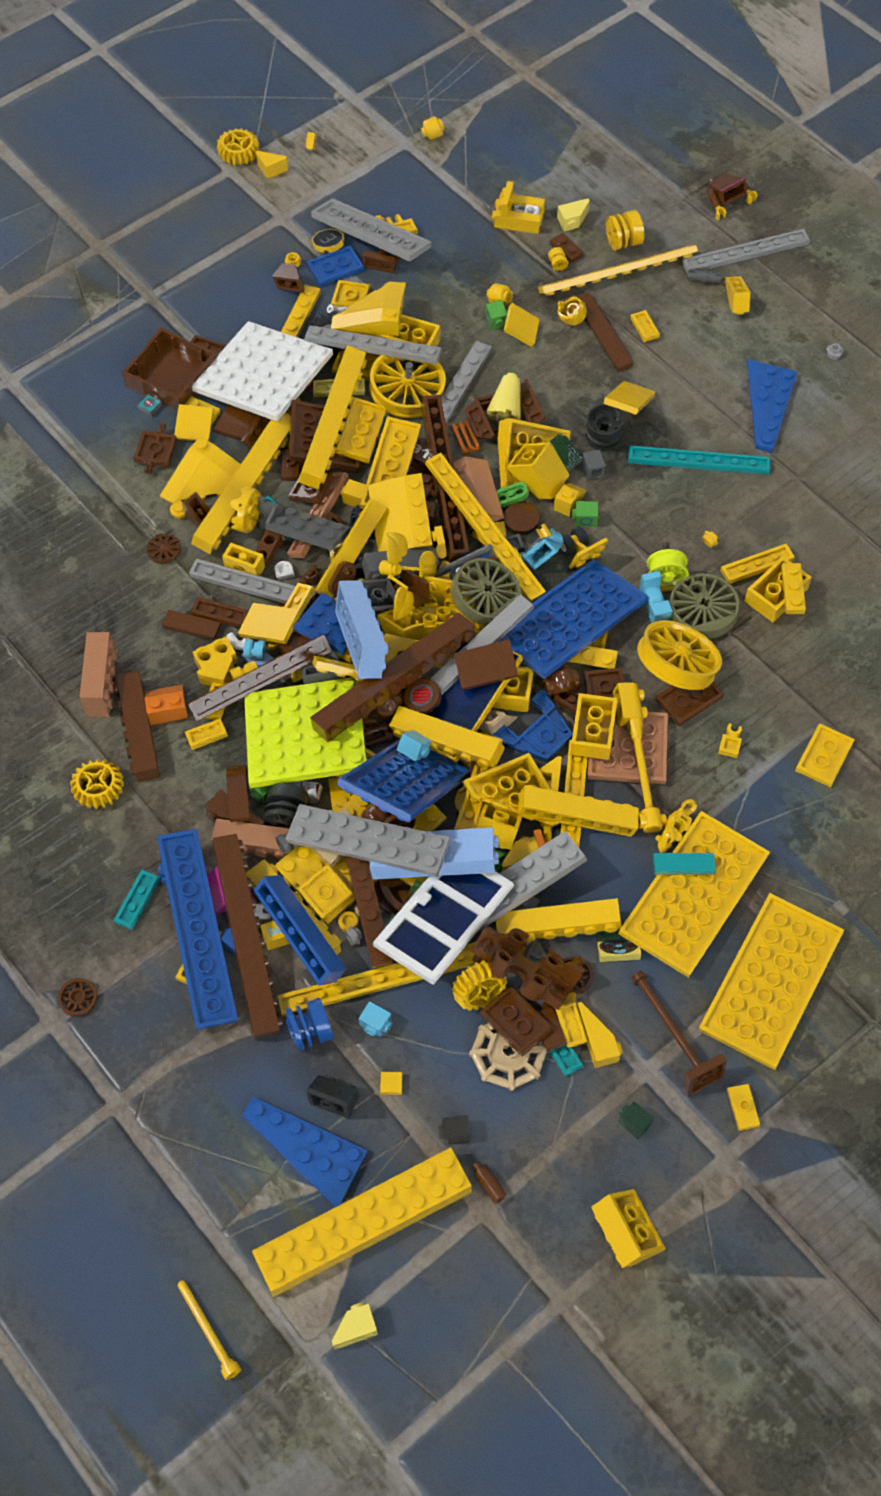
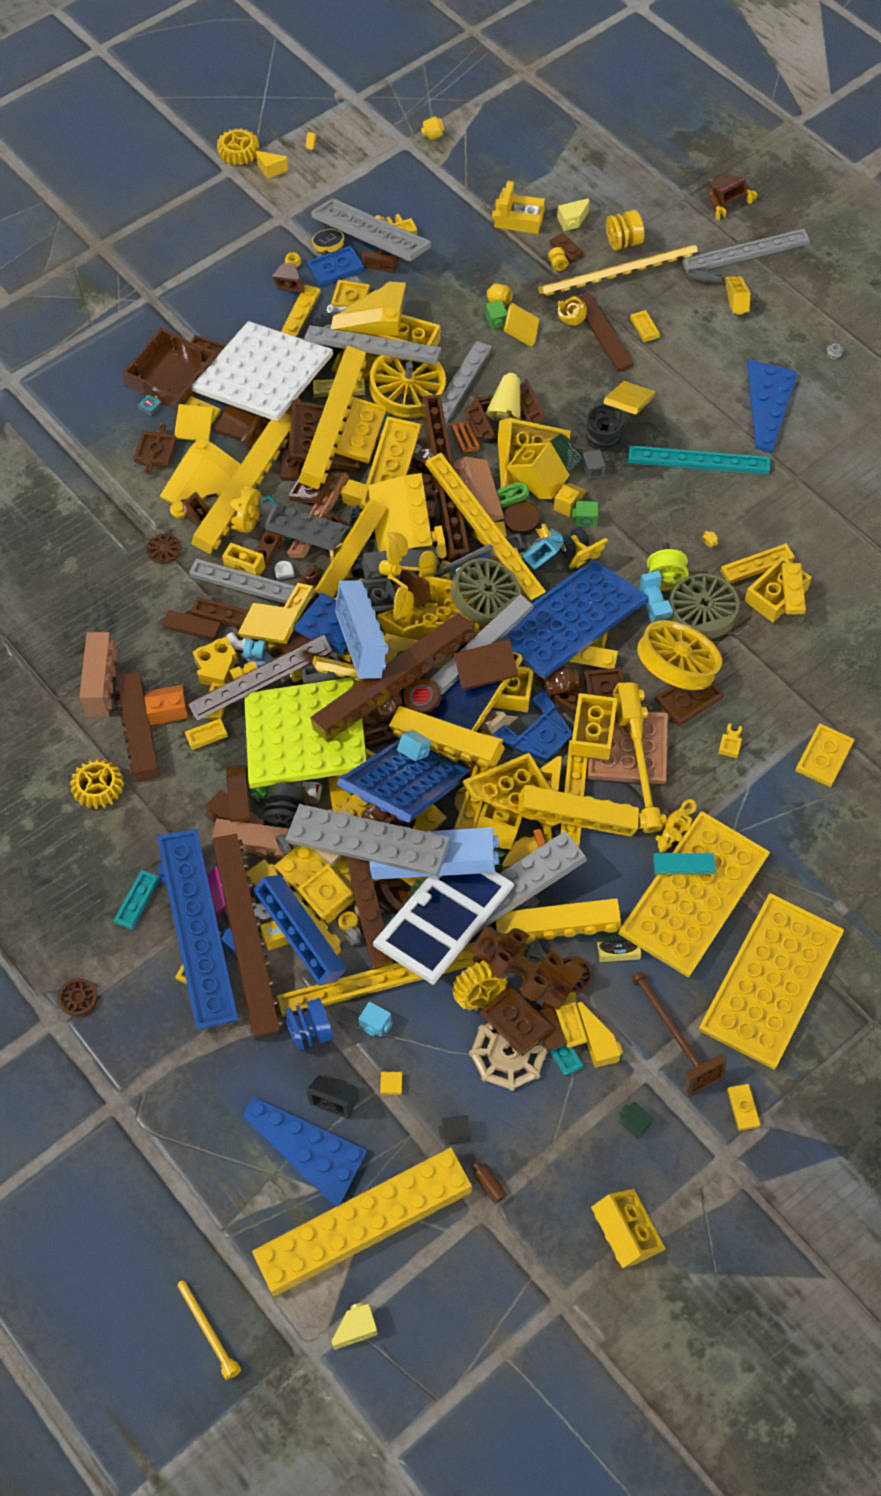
(341, 575): reddish brown plate -> none

